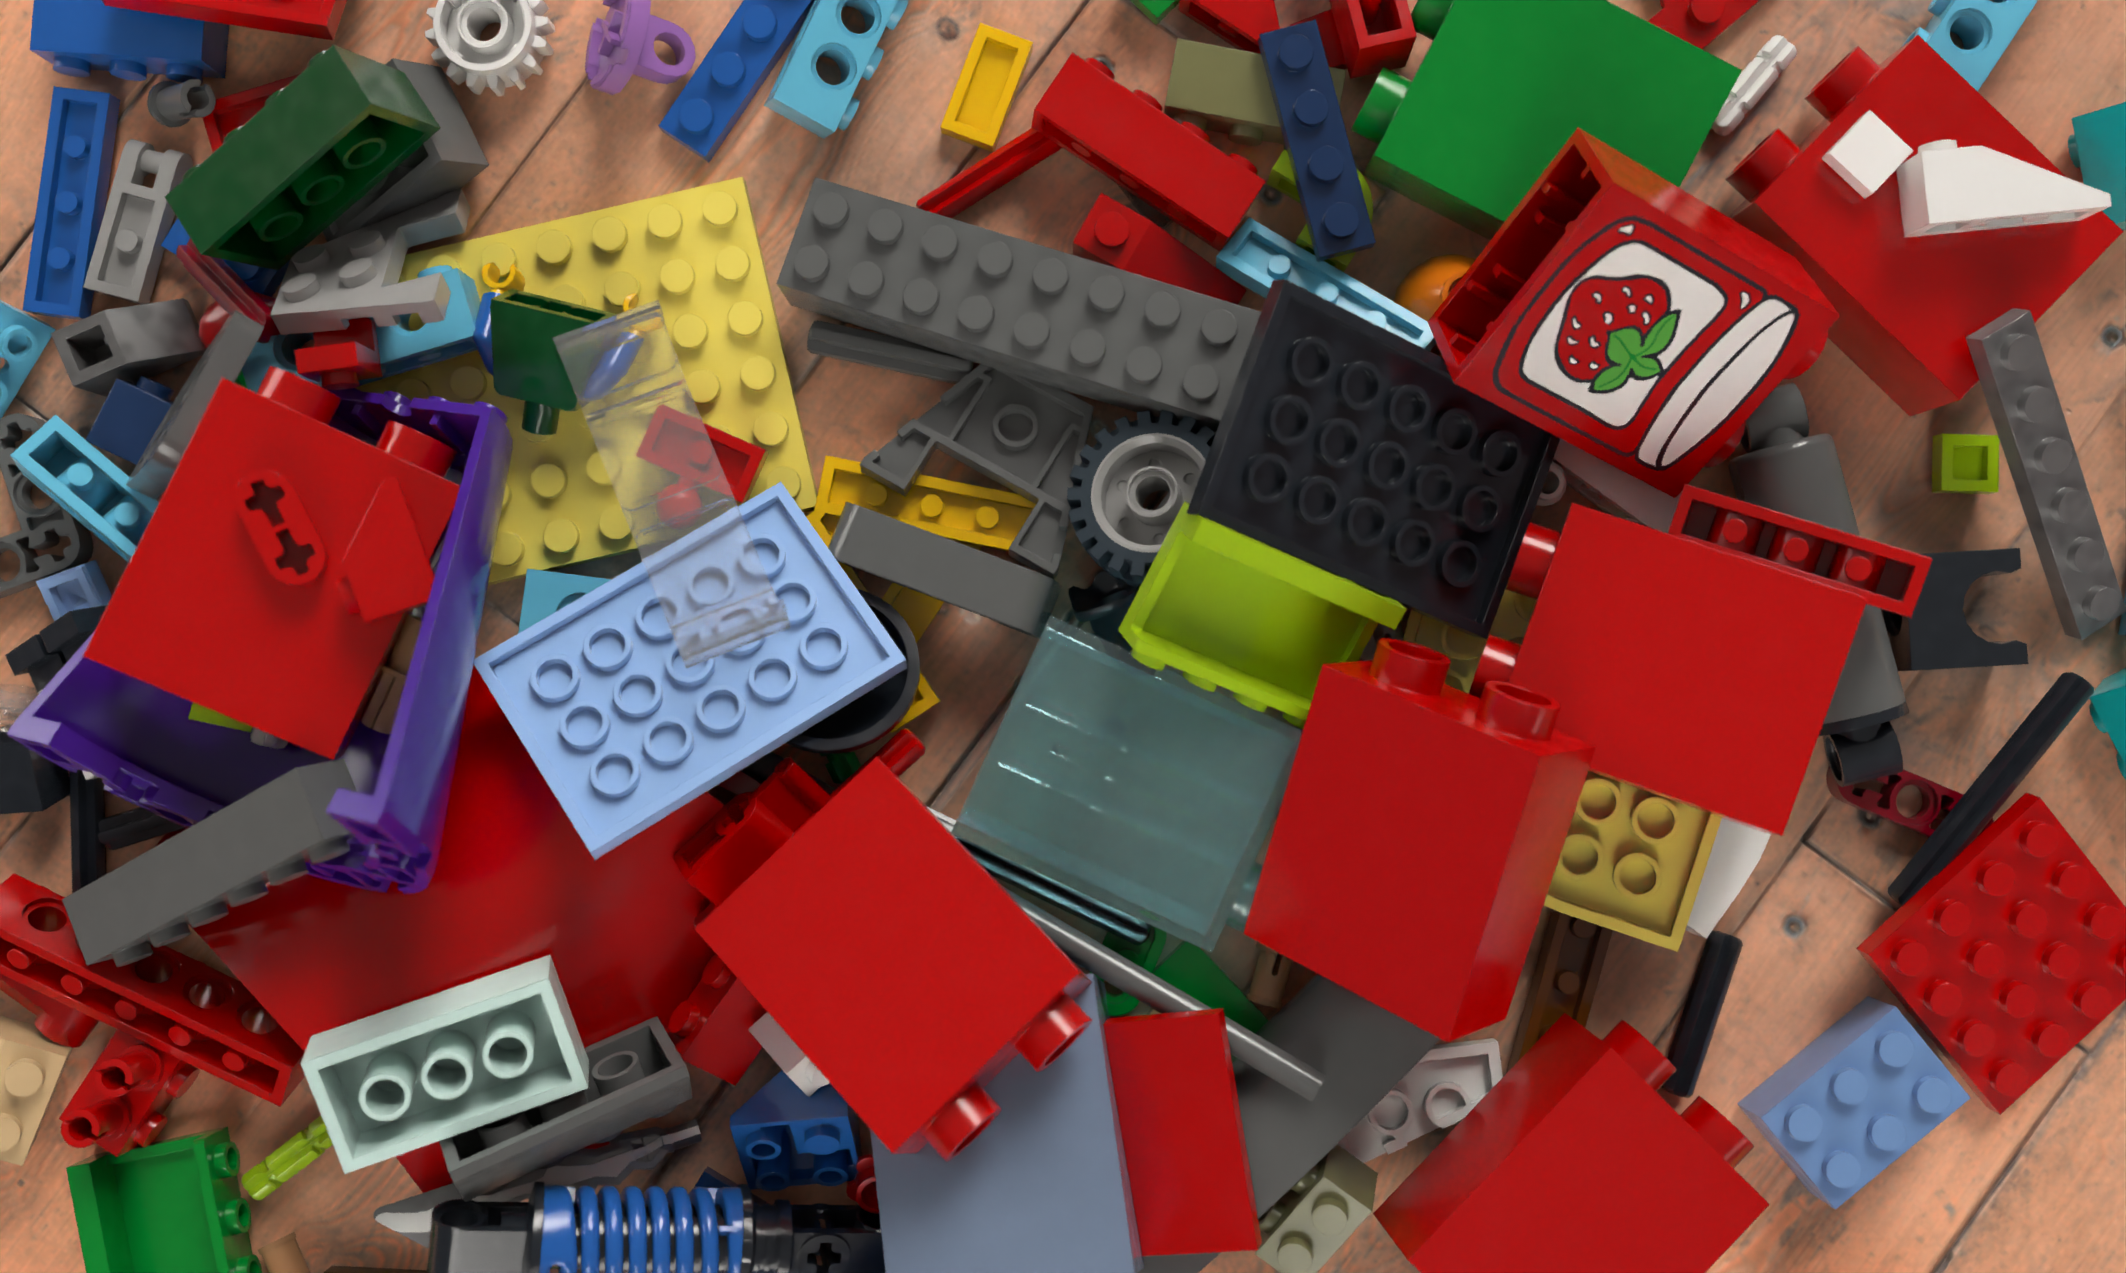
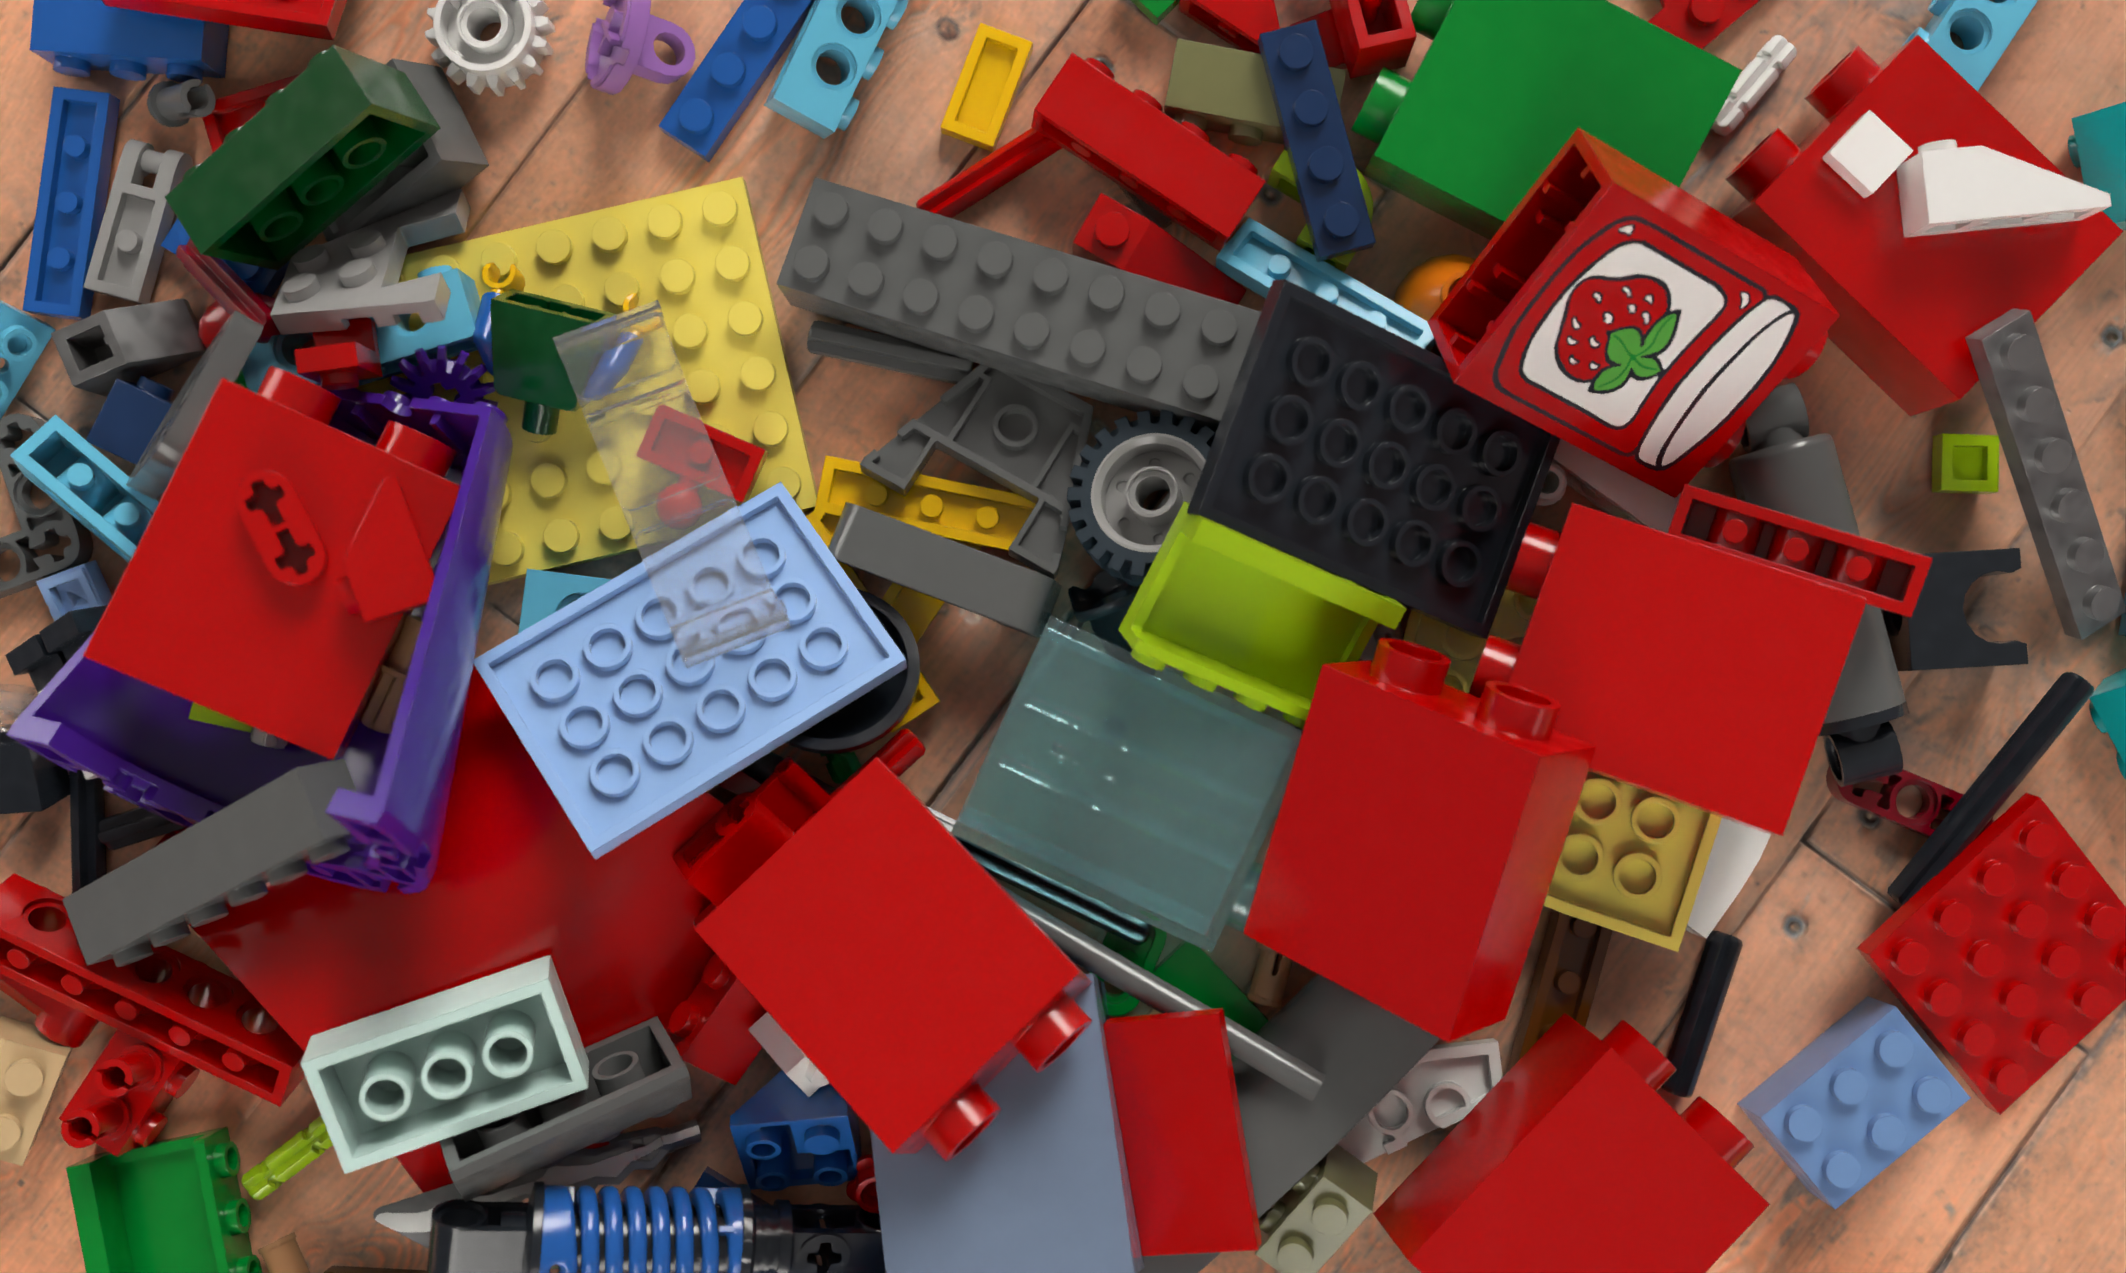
(442, 370): none -> dark purple gear

